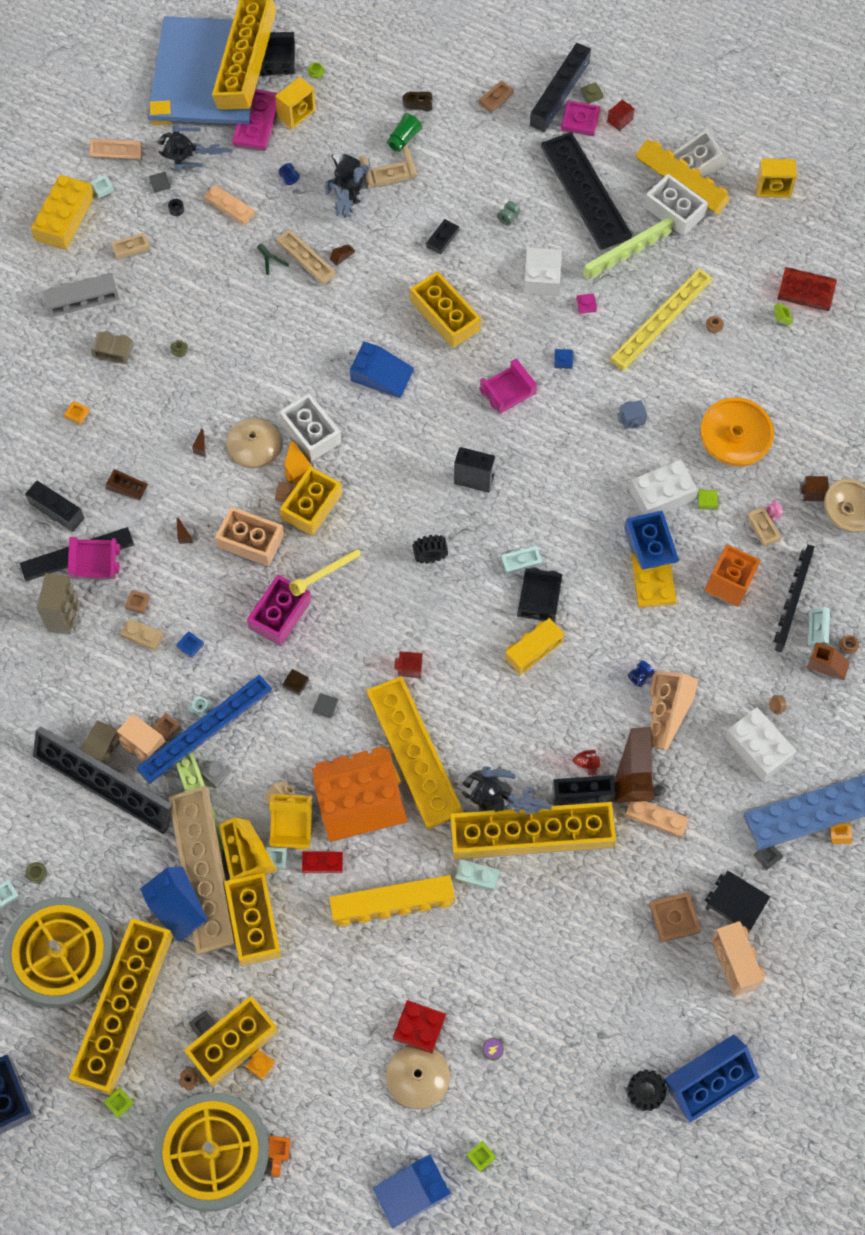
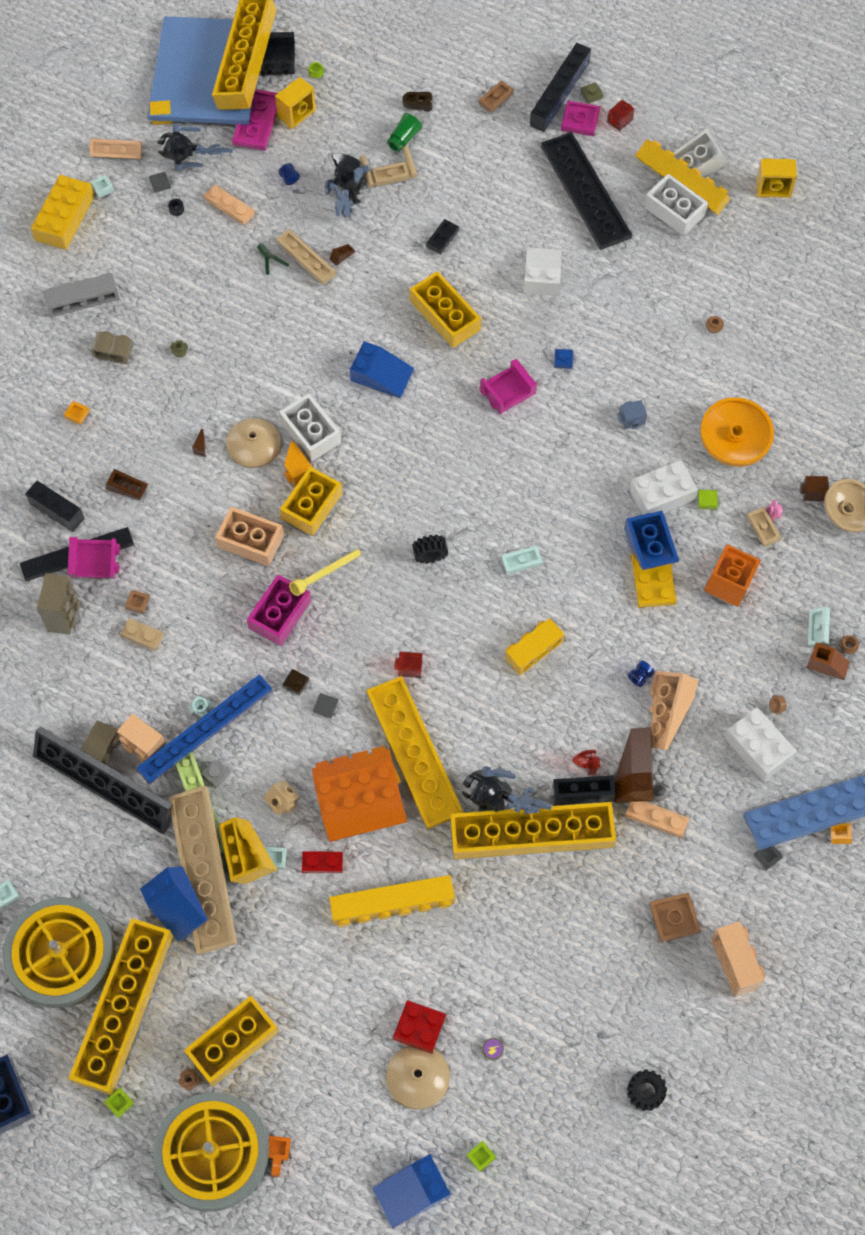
(36, 872): olive tile -> none
(130, 246): tan plate -> none
(166, 727): medium nougat plate -> none
(182, 534): reddish brown piece -> none
(190, 644): blue plate -> none
(201, 1023): dark grey tile -> none
(252, 919): yellow brick -> none
(260, 1064): light orange plate -> none
(283, 491): medium nougat plate -> none
(290, 821): yellow panel -> none
(474, 469): black panel -> none
(477, 875): light aqua plate -> none
(507, 215): sand green wheel -> none
(539, 594): black panel -> none
(586, 303): dark pink plate -> none
(628, 248): yellowish green plate -> none
(660, 319): light yellow tile -> none
(712, 1077): blue slope -> none
(737, 900): black panel -> none
(782, 314): lime plate -> none
(791, 604): black plate -> none
(807, 289): clear red plate -> none

